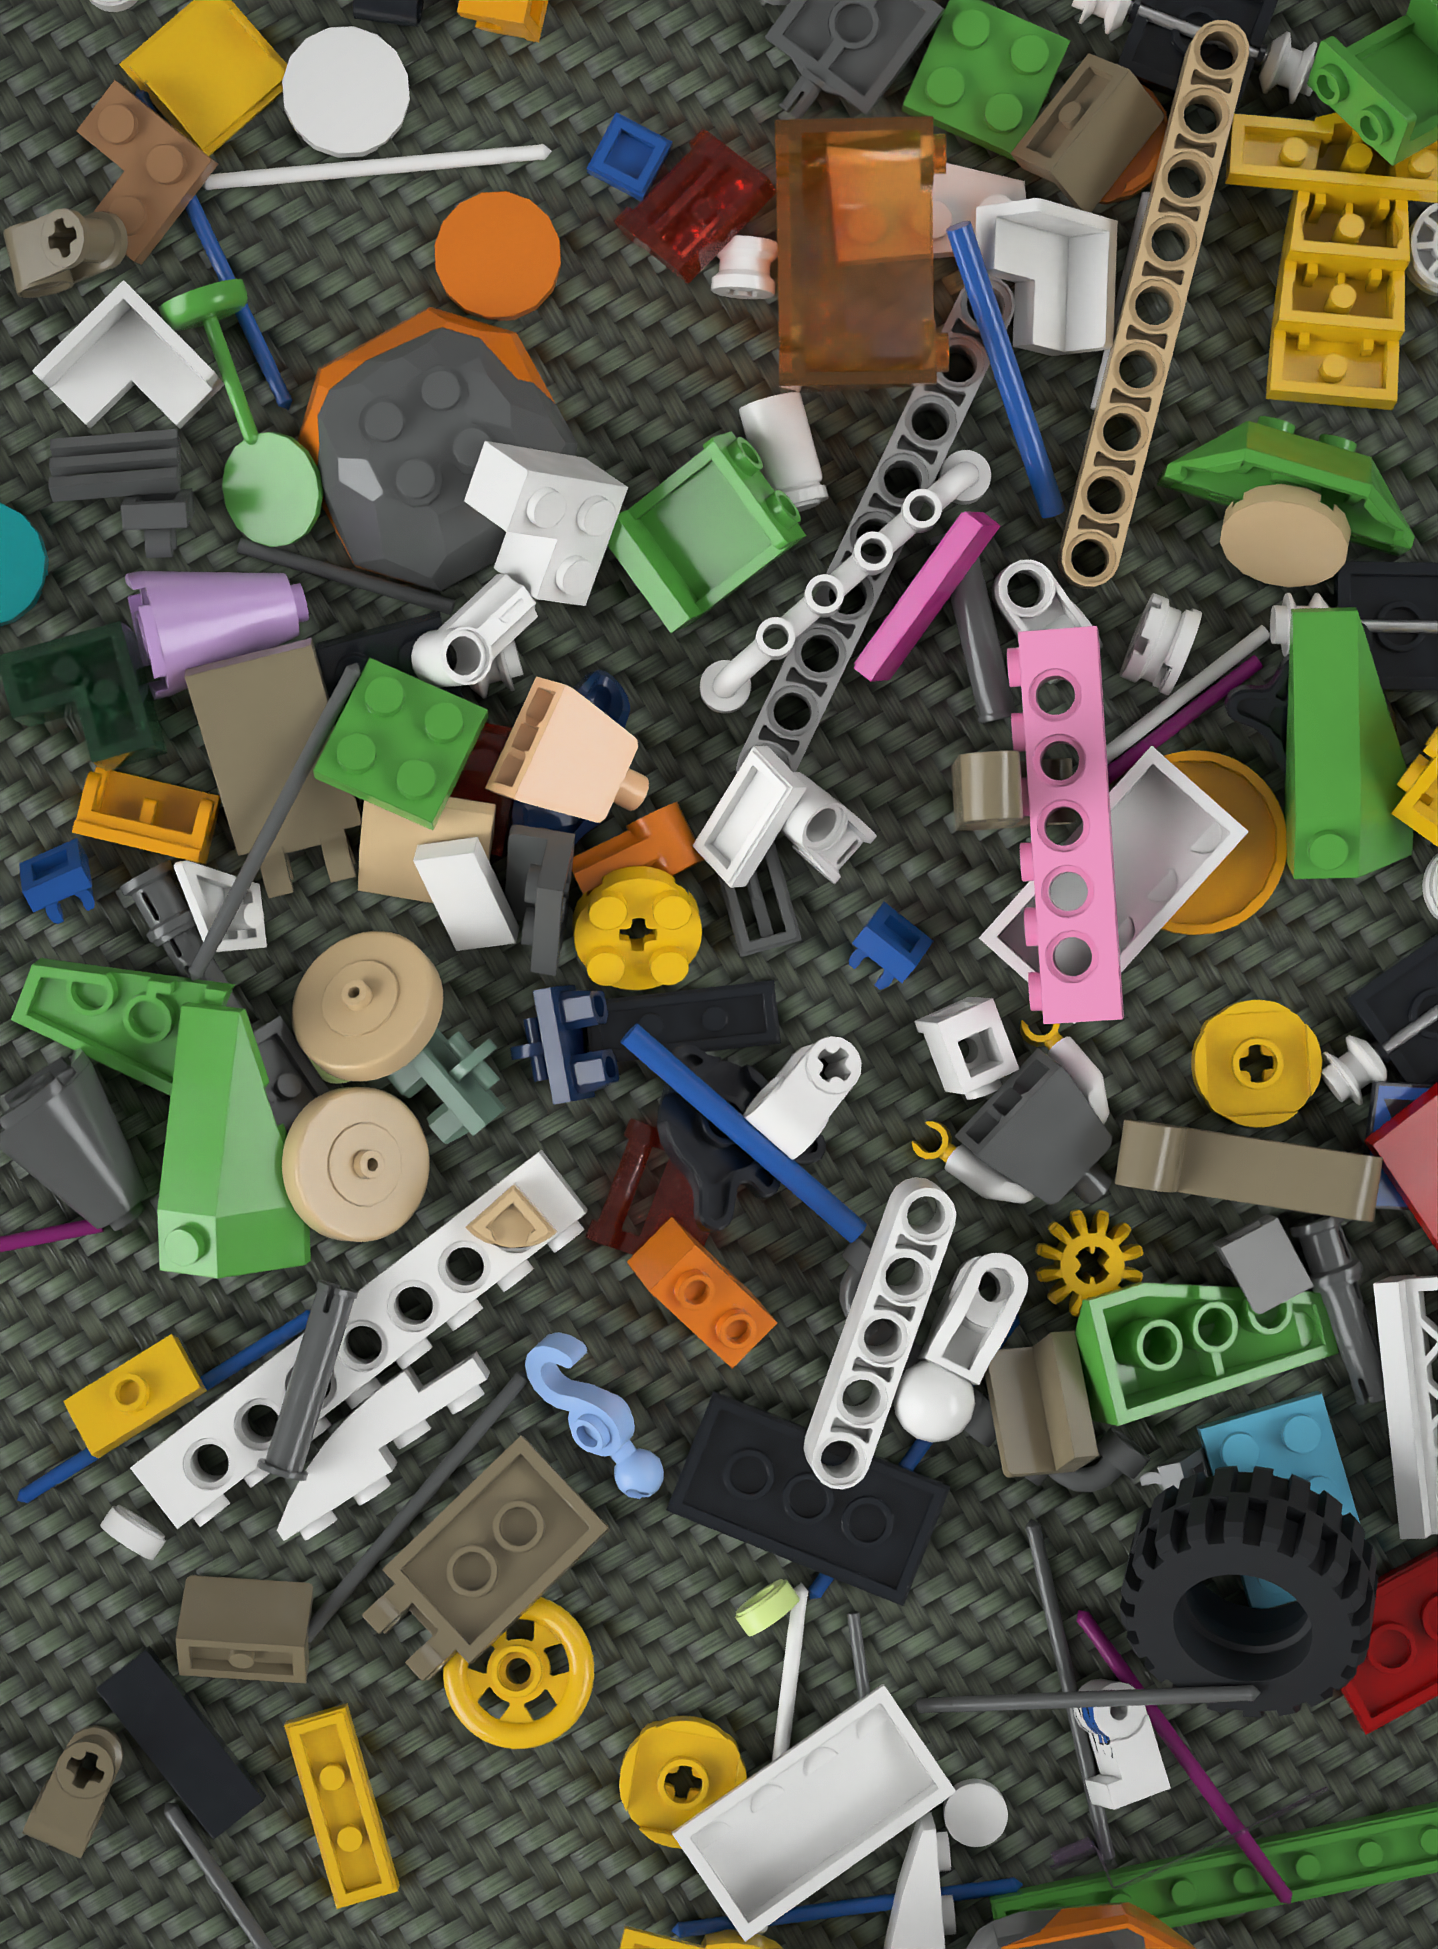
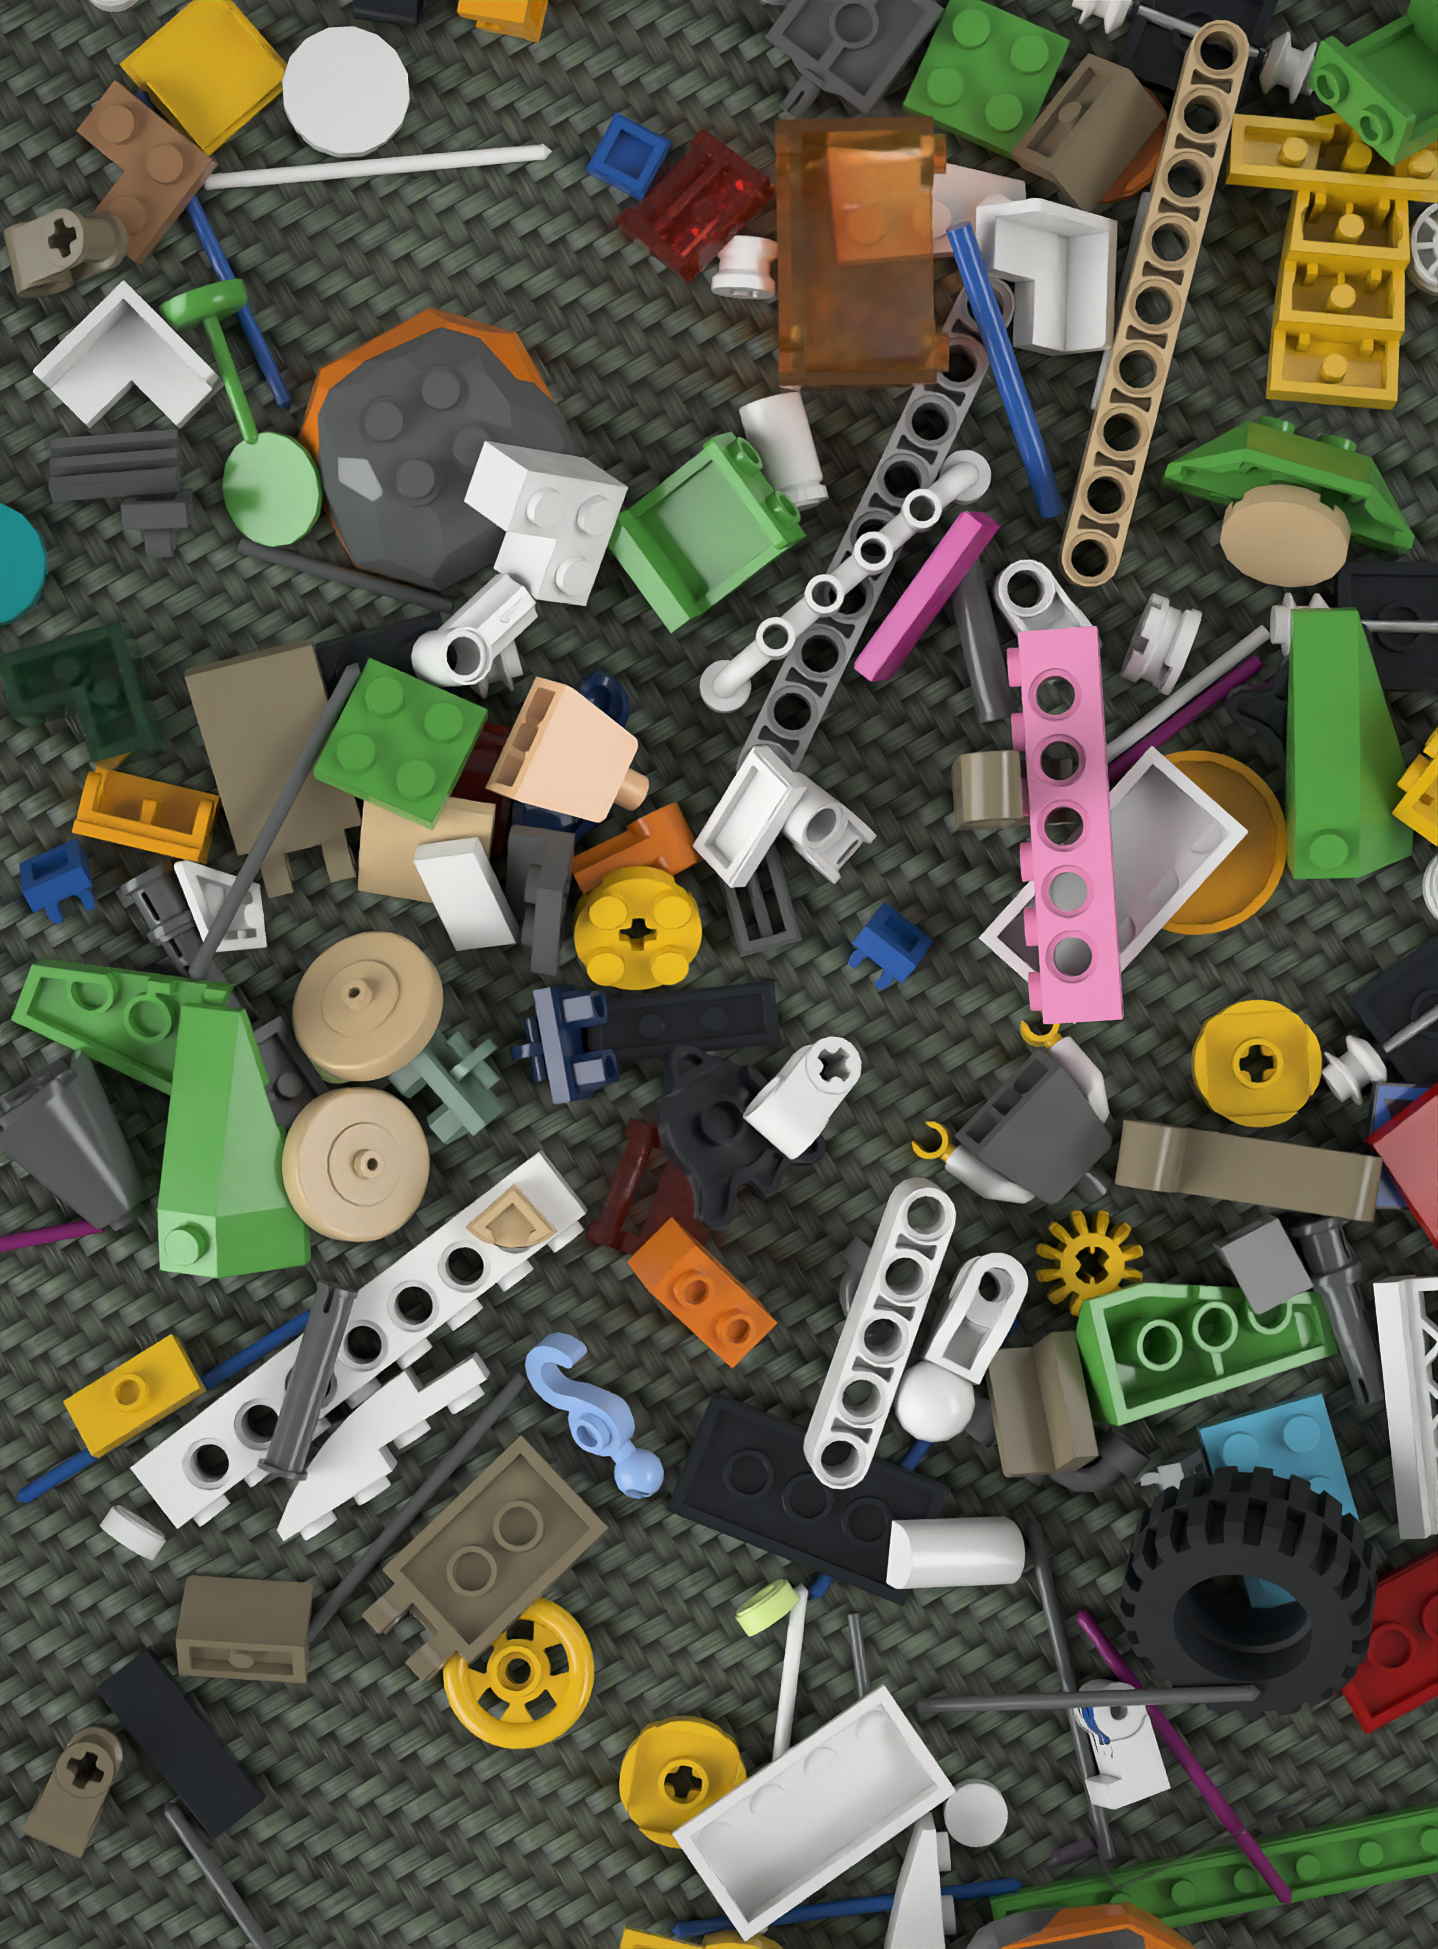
(208, 618): lavender cone -> none
(342, 1806): yellow tile -> none
(498, 256): orange tile -> none
(743, 1133): blue axle -> none
(954, 1552): none -> white brick
(989, 1048): white brick -> none

